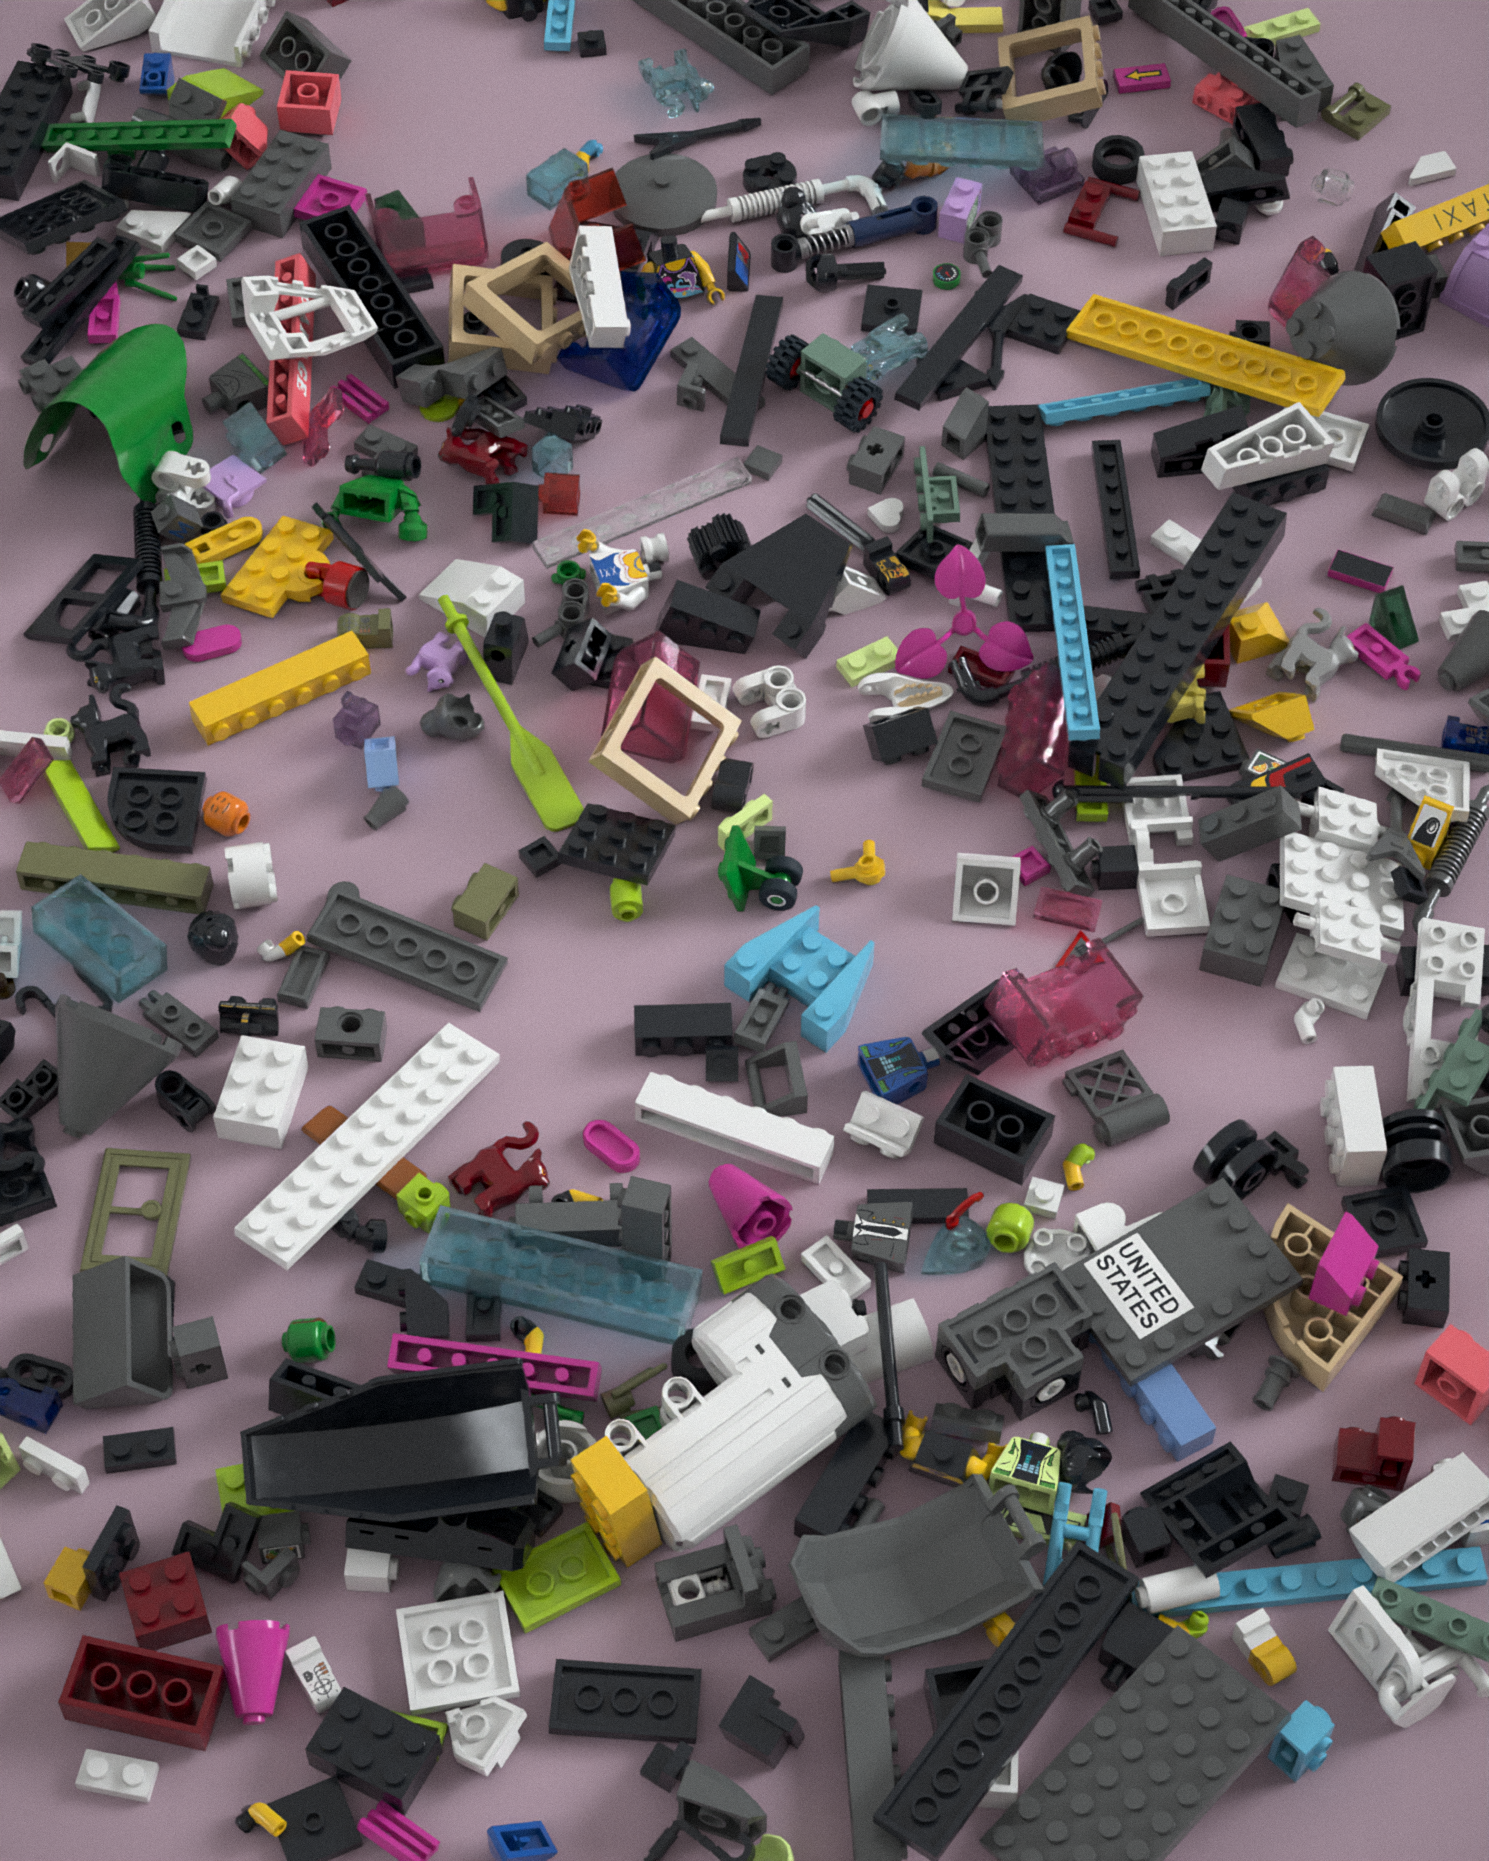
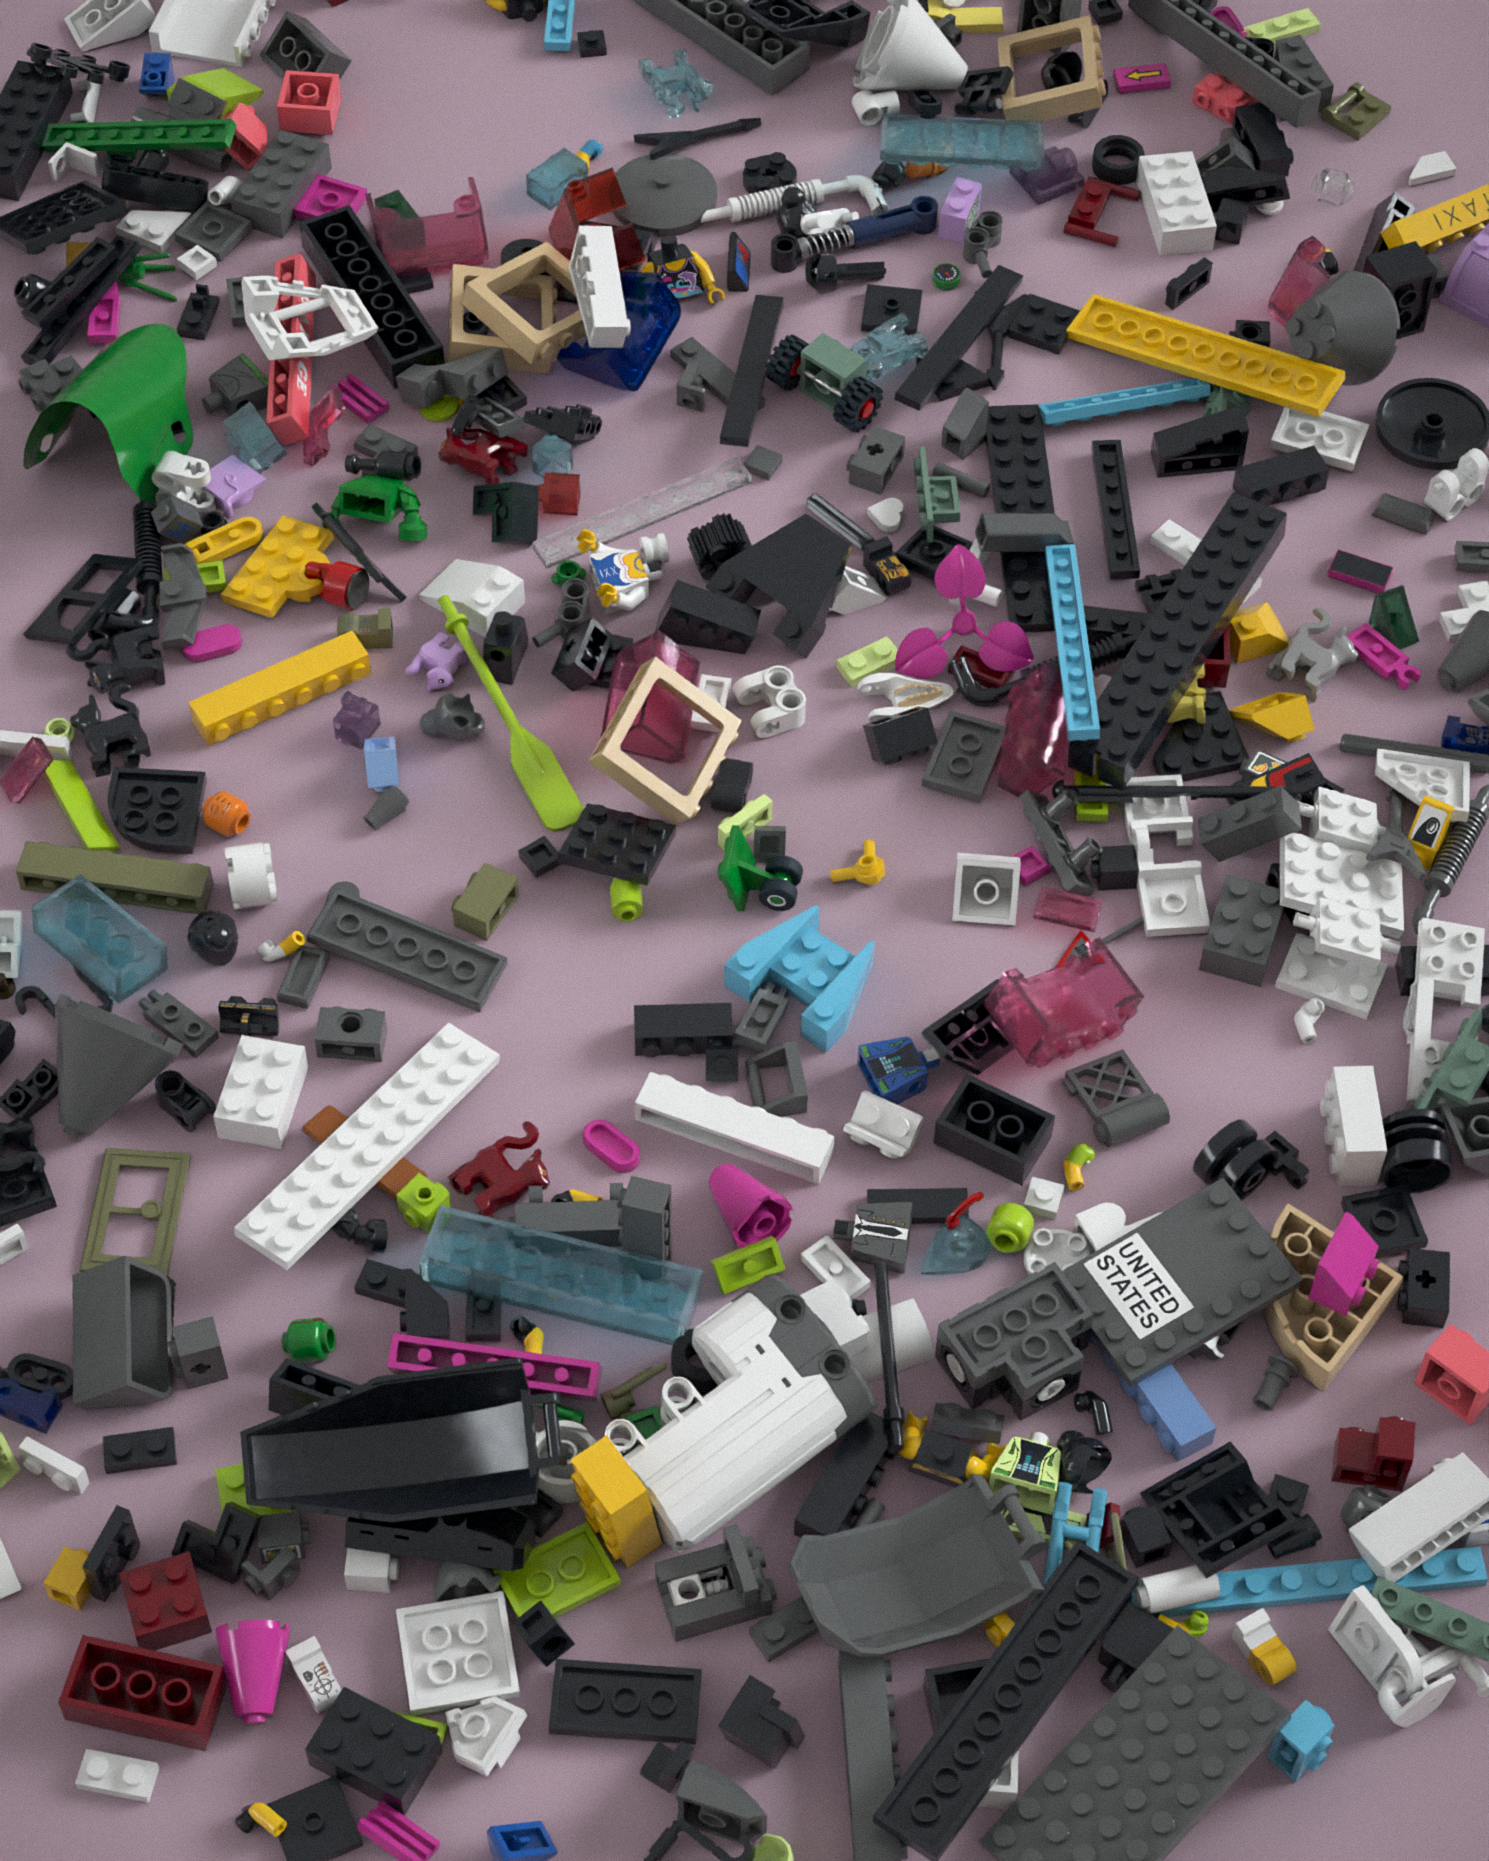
(543, 1633): none -> black brick
(1269, 449): white wedge -> none
(1408, 886): black plate -> none

